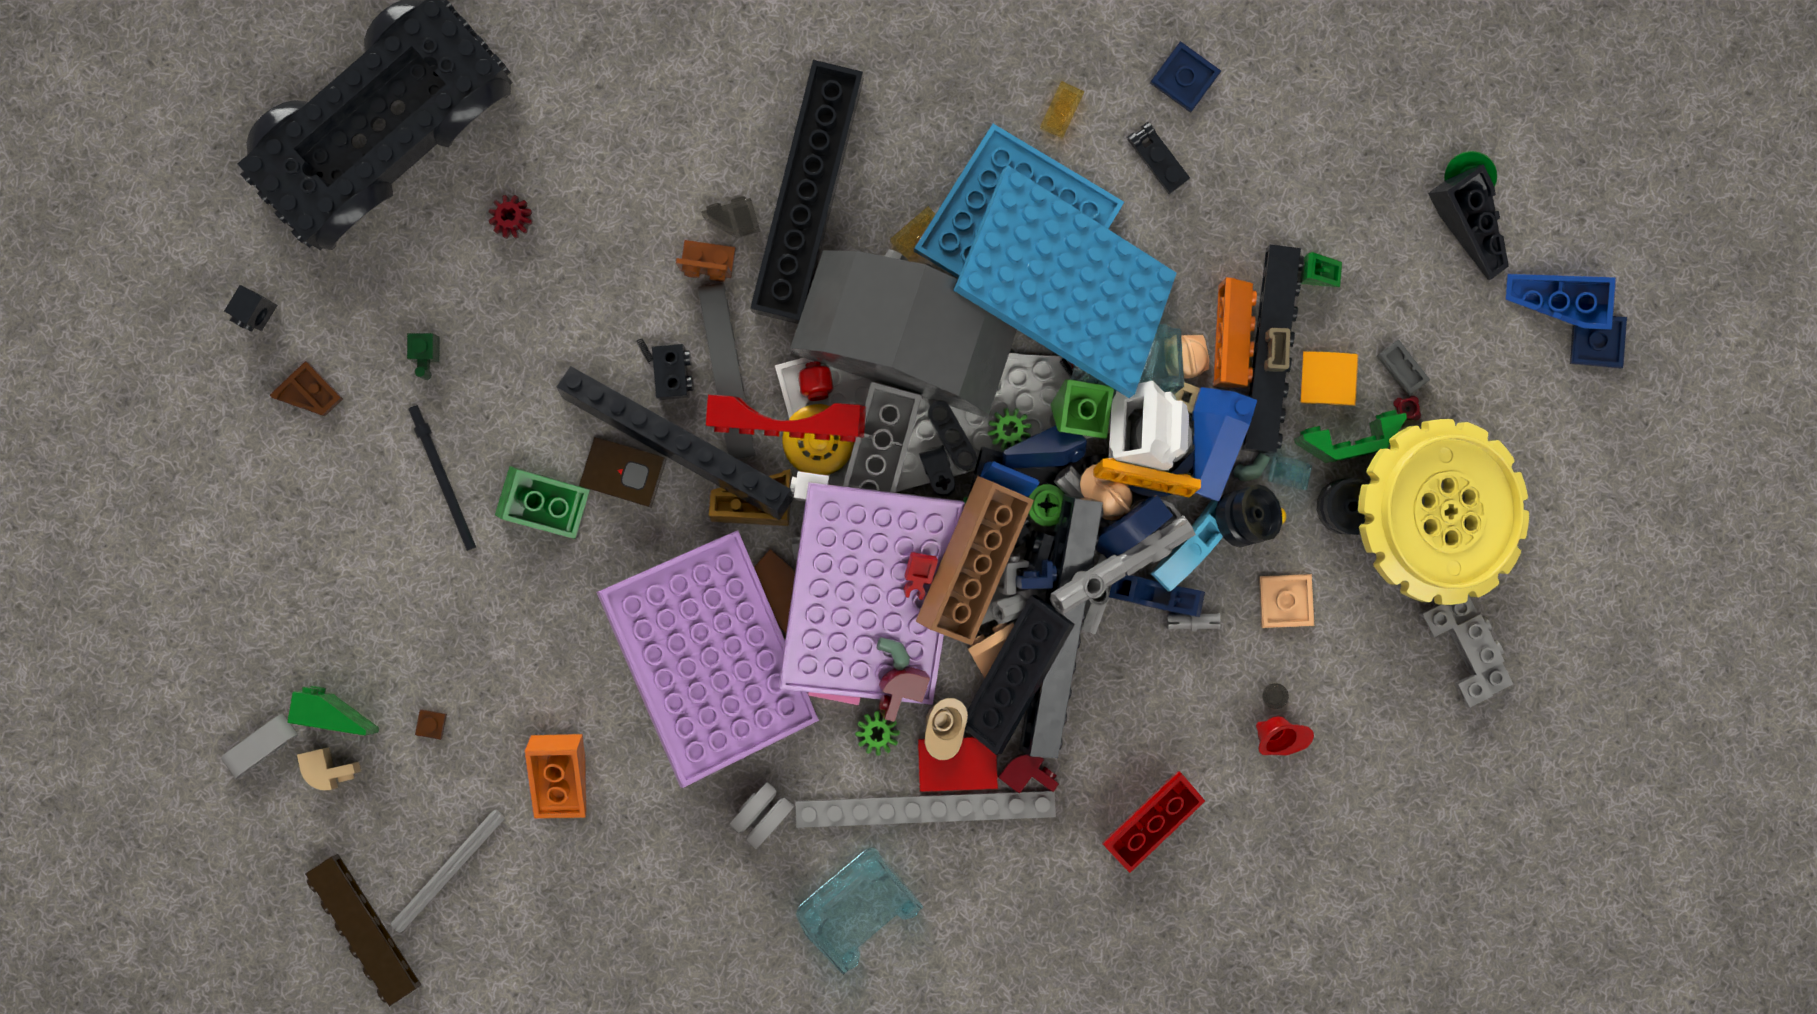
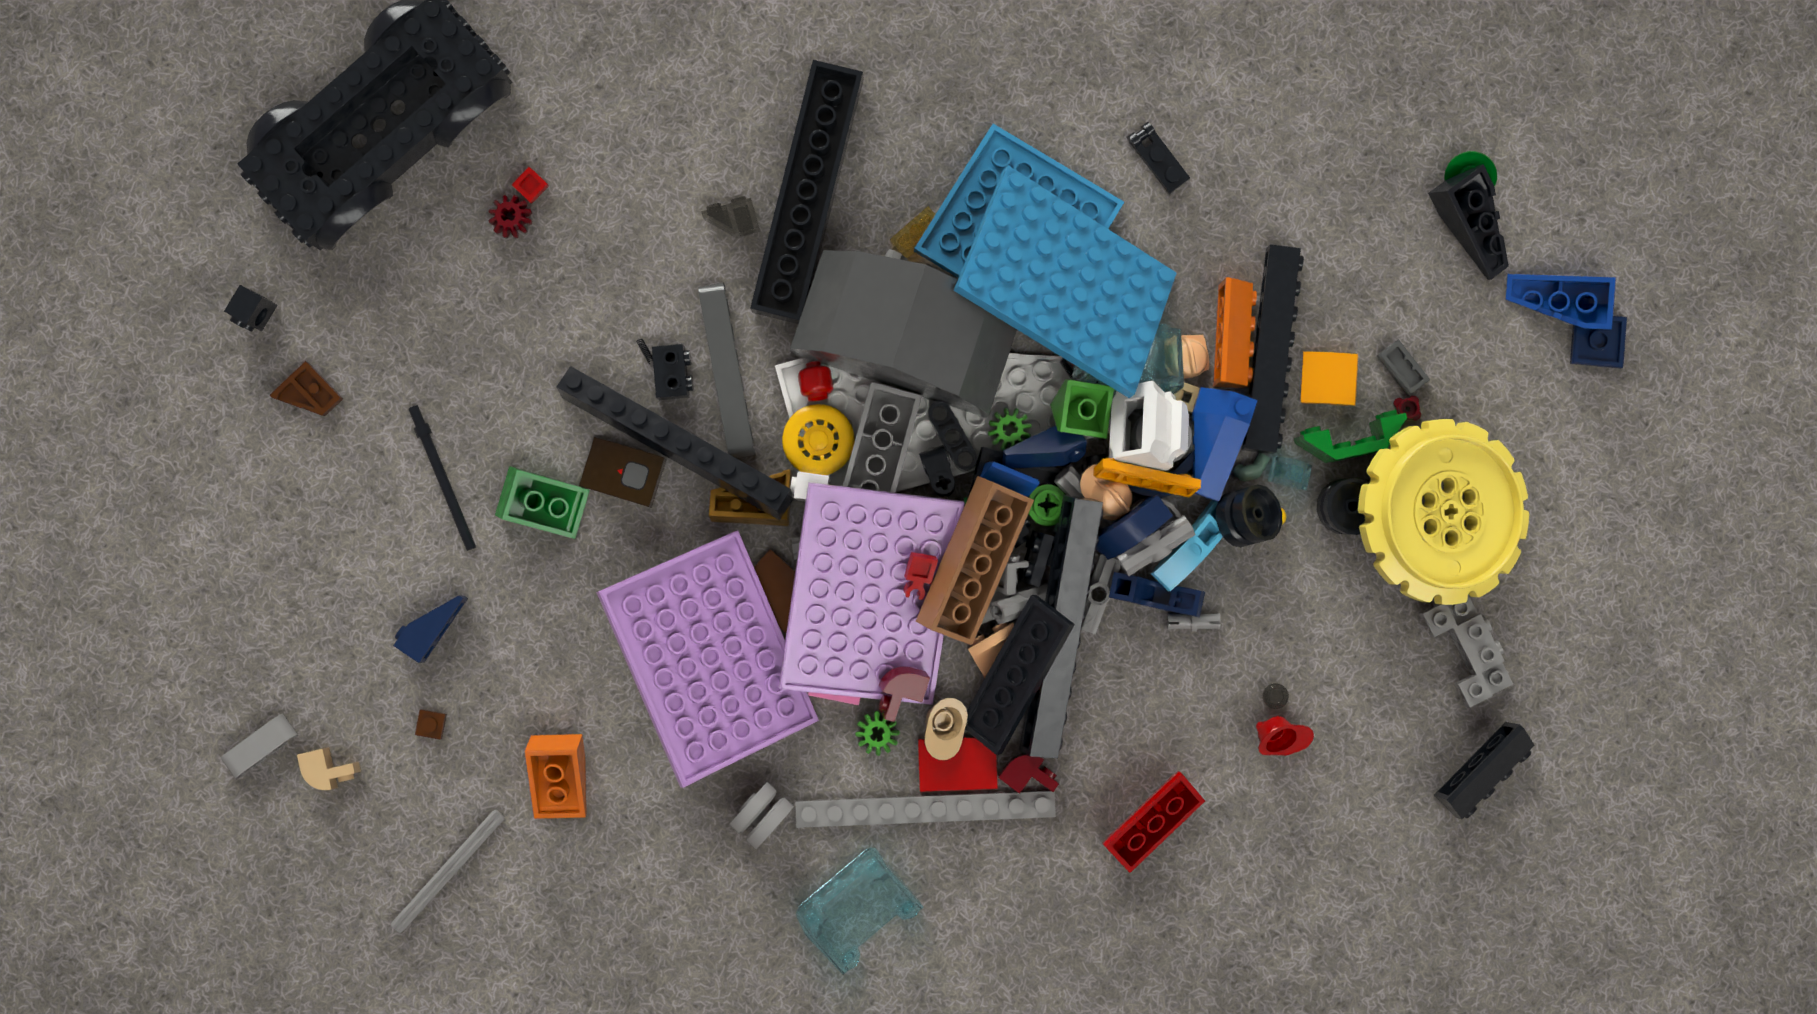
(326, 711): green slope -> none
(362, 929): dark brown brick -> none
(423, 349): dark green brick -> none
(424, 633): none -> dark blue slope
(530, 185): none -> red plate
(707, 260): dark orange bracket -> none
(836, 420): red arch -> none
(899, 654): sand green arm -> none
(1034, 580): dark blue bracket -> none
(1061, 109): clear yellow plate -> none
(1076, 591): light grey piece -> none
(1185, 77): dark blue tile -> none
(1278, 349): dark tan piece -> none
(1286, 601): light nougat tile -> none
(1321, 270): green slope -> none
(1485, 769): none -> black slope

